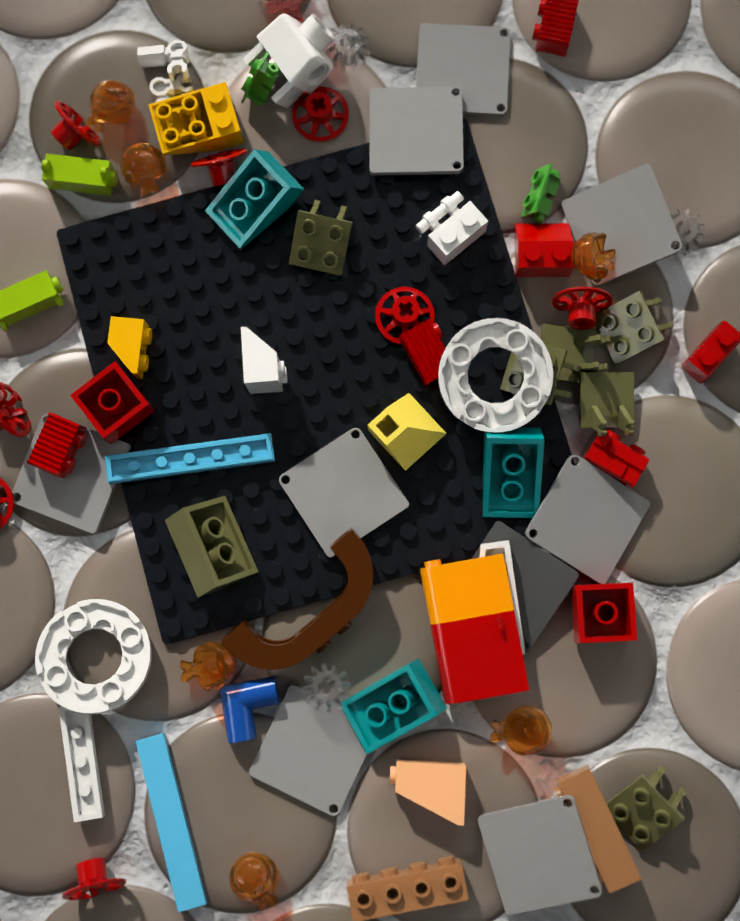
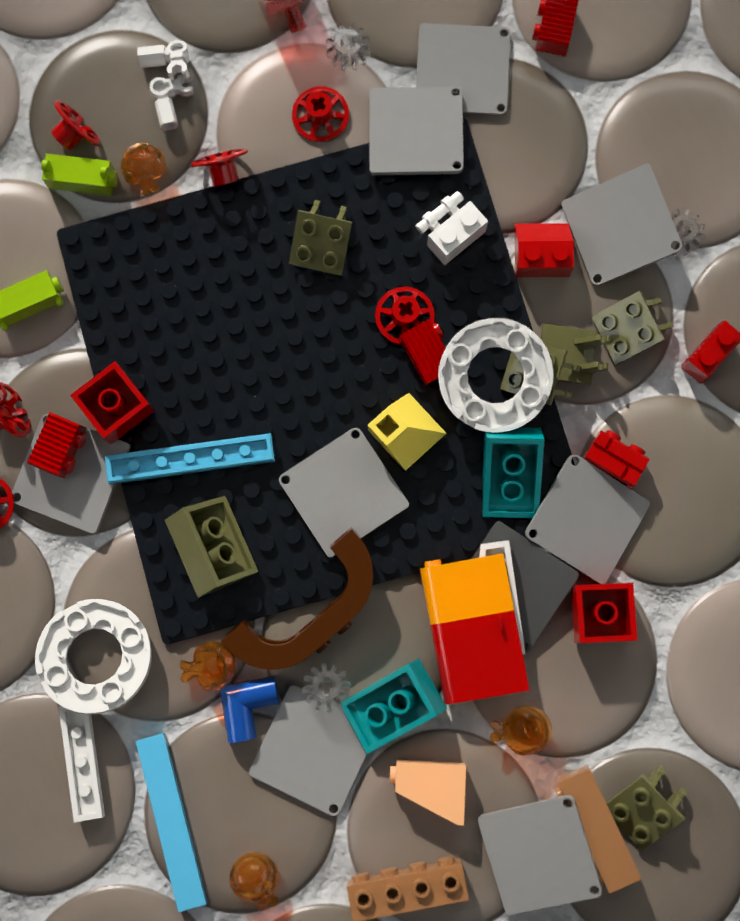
(91, 877): red wheel -> none
(110, 103): clear orange hat -> none
(129, 341): yellow slope -> none
(197, 121): yellow slope -> none
(254, 197): teal slope -> none
(259, 86): bright green hinge -> none
(261, 365): white slope -> none
(298, 54): white piece -> none
(544, 181): bright green hinge -> none
(582, 309): red wheel -> none
(590, 257): clear orange hat -> none
(606, 401): olive plate -> none

